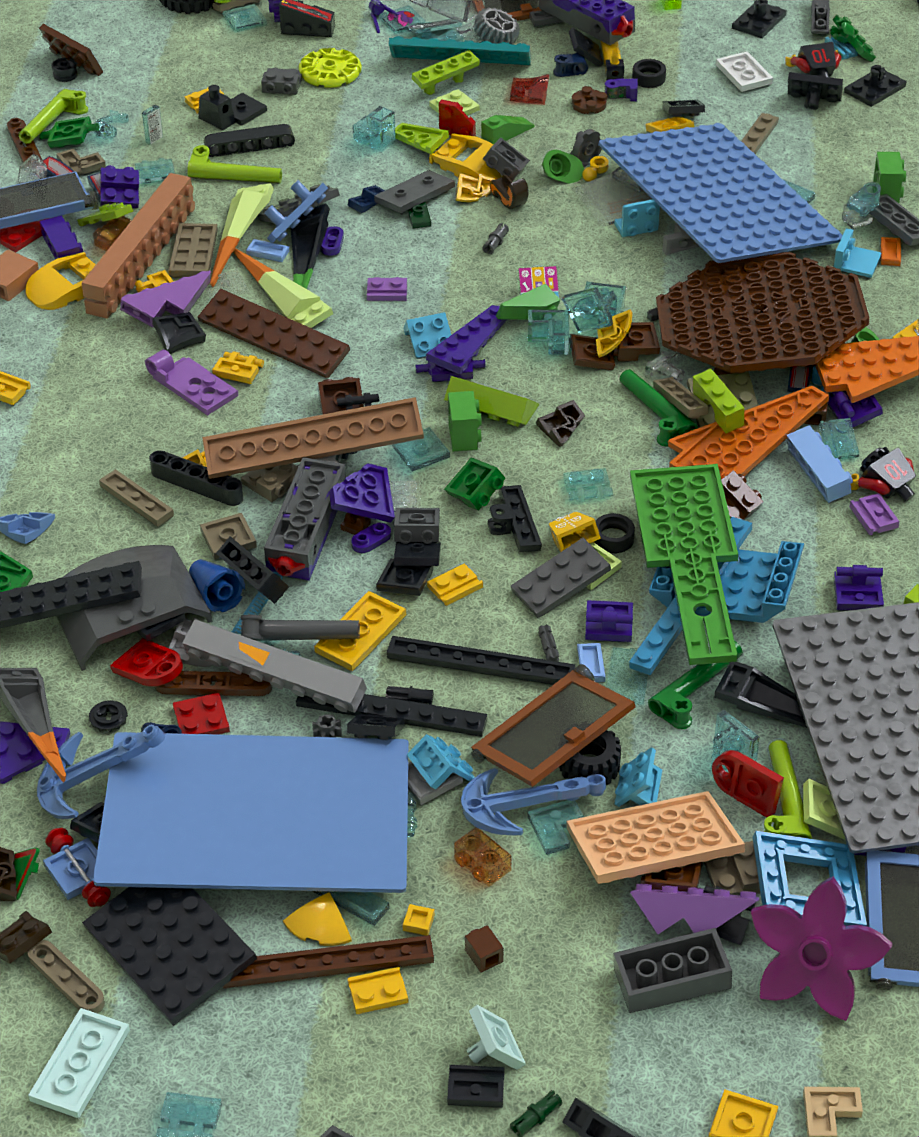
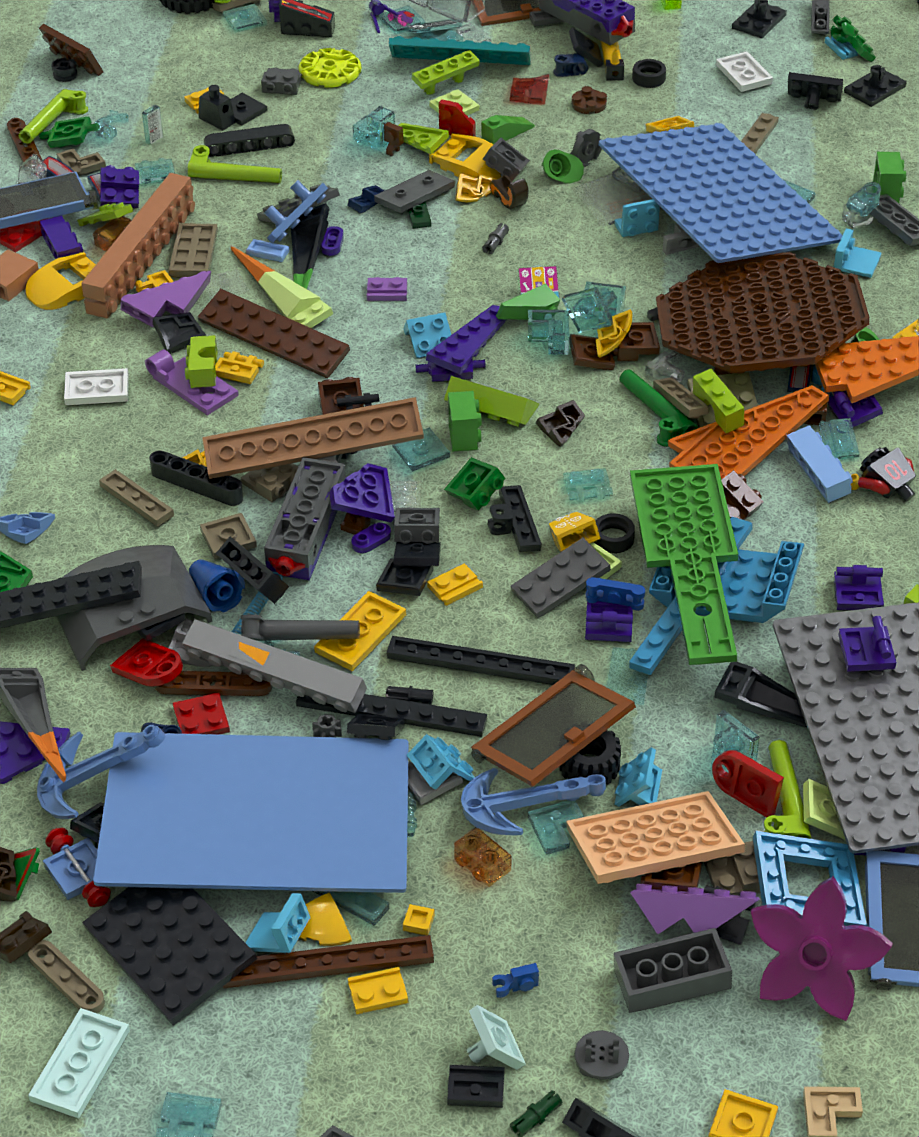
(96, 386): none -> white plate
(98, 715): black gear -> none
(201, 361): none -> lime arch
(241, 214): yellowish green plate -> none
(280, 929): none -> medium azure bracket
(393, 135): none -> reddish brown plate
(484, 948): reddish brown brick -> none
(496, 26): light grey gear -> none
(520, 978): none -> blue plate
(548, 643): dark grey axle -> none
(589, 1053): none -> dark grey plate
(591, 656): light blue tile -> none
(598, 165): yellow plate -> none
(615, 593): none -> blue plate
(621, 88): dark purple leg -> none
(672, 701): green axle -> none
(679, 107): black plate -> none
(816, 59): black torso -> none
(867, 647): none -> dark purple plate
(874, 514): medium lavender plate -> none
(890, 251): orange tile -> none

